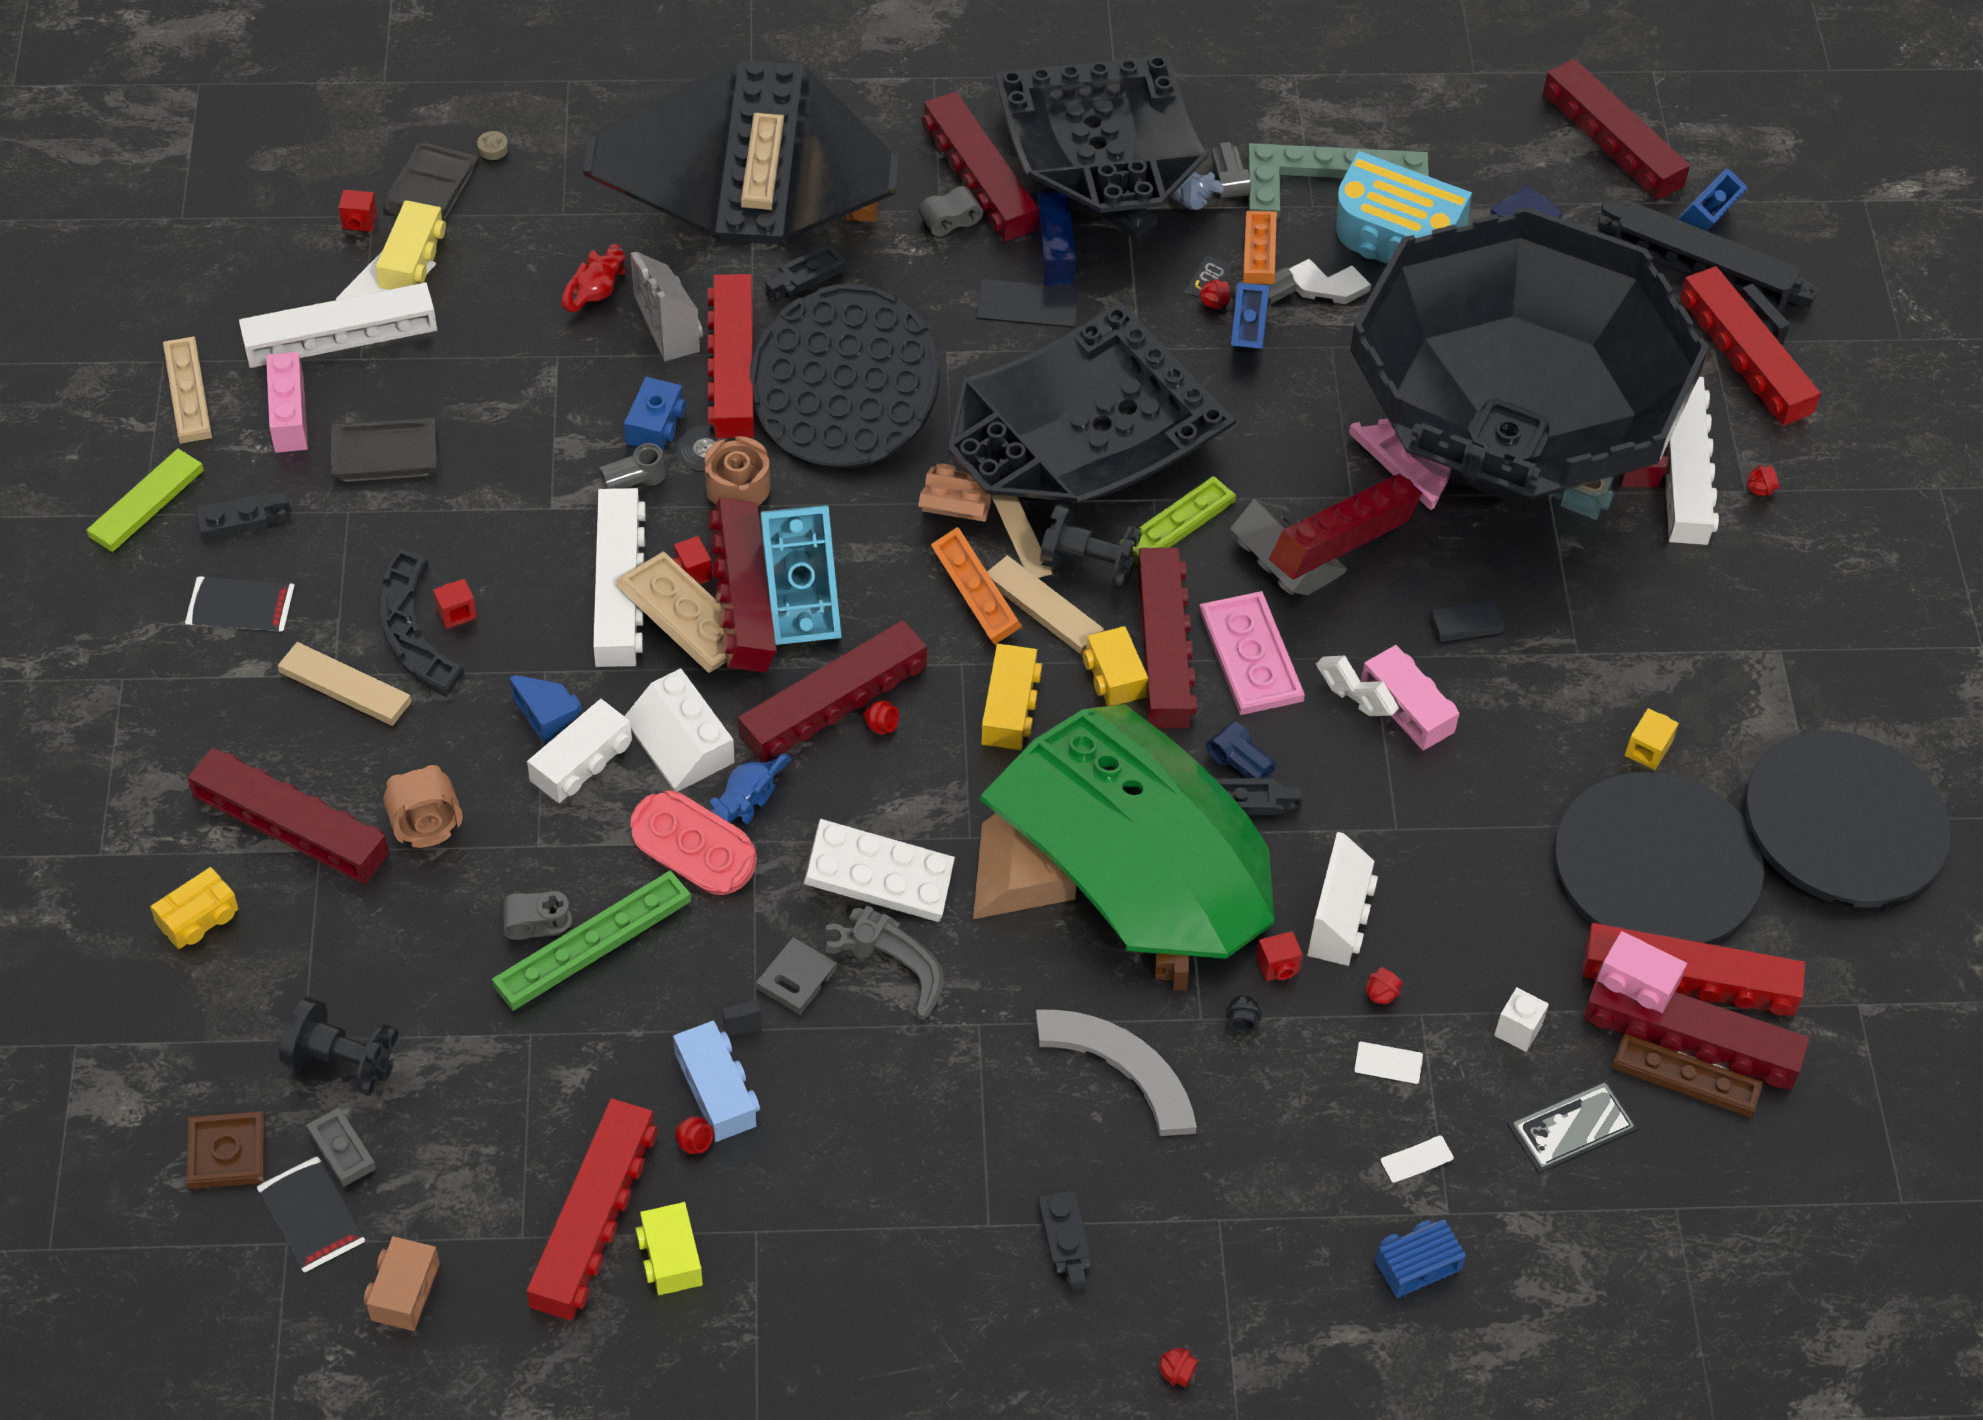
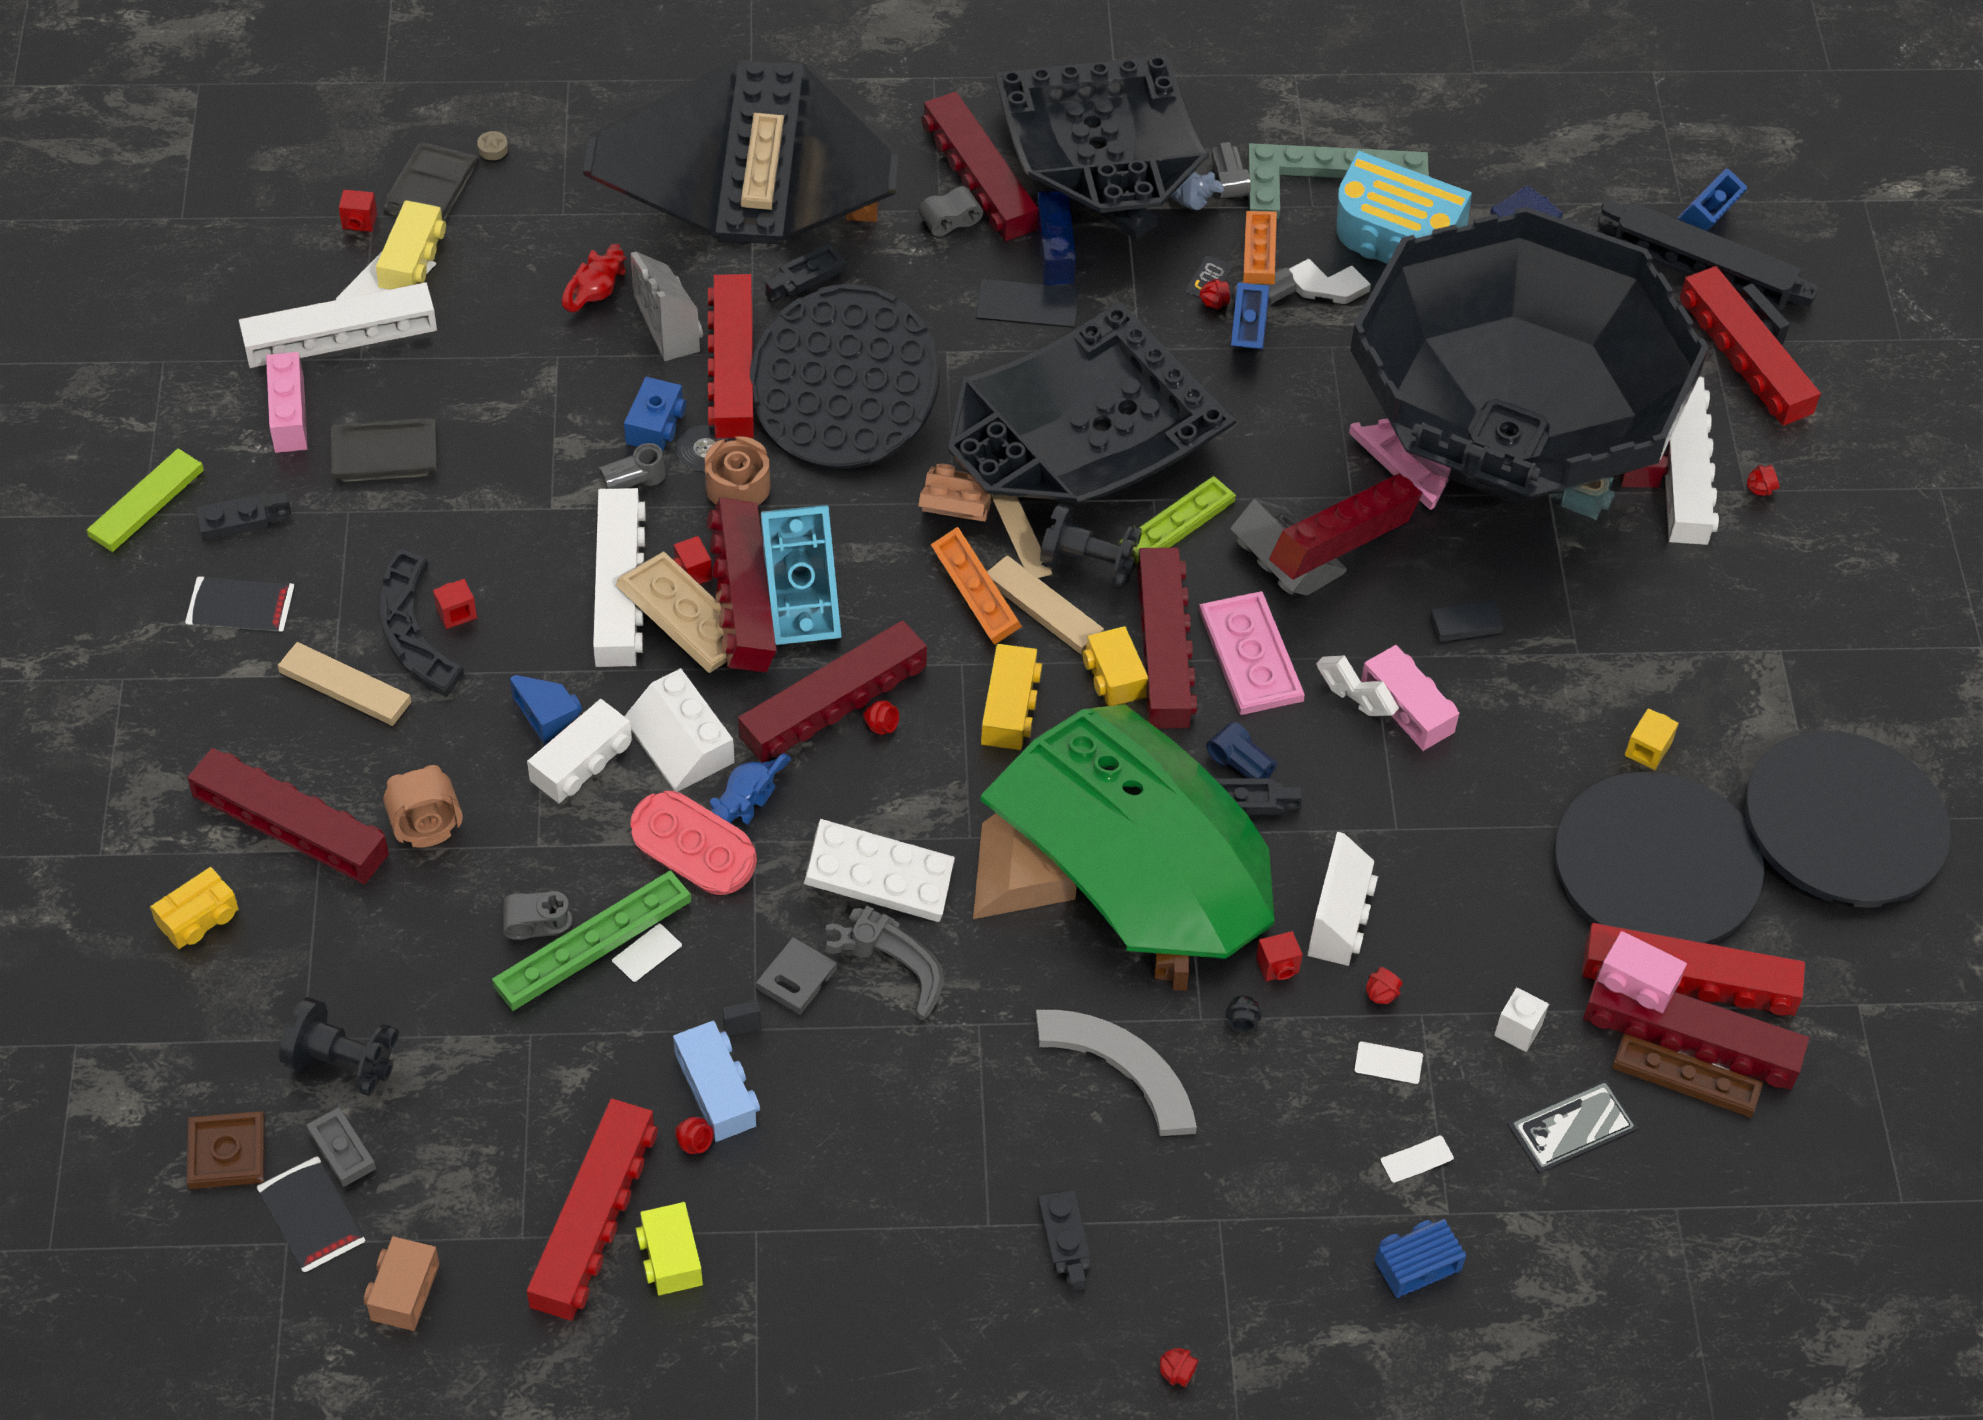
(187, 390): tan tile -> none
(646, 952): none -> white sticker
(1616, 129): dark red brick -> none

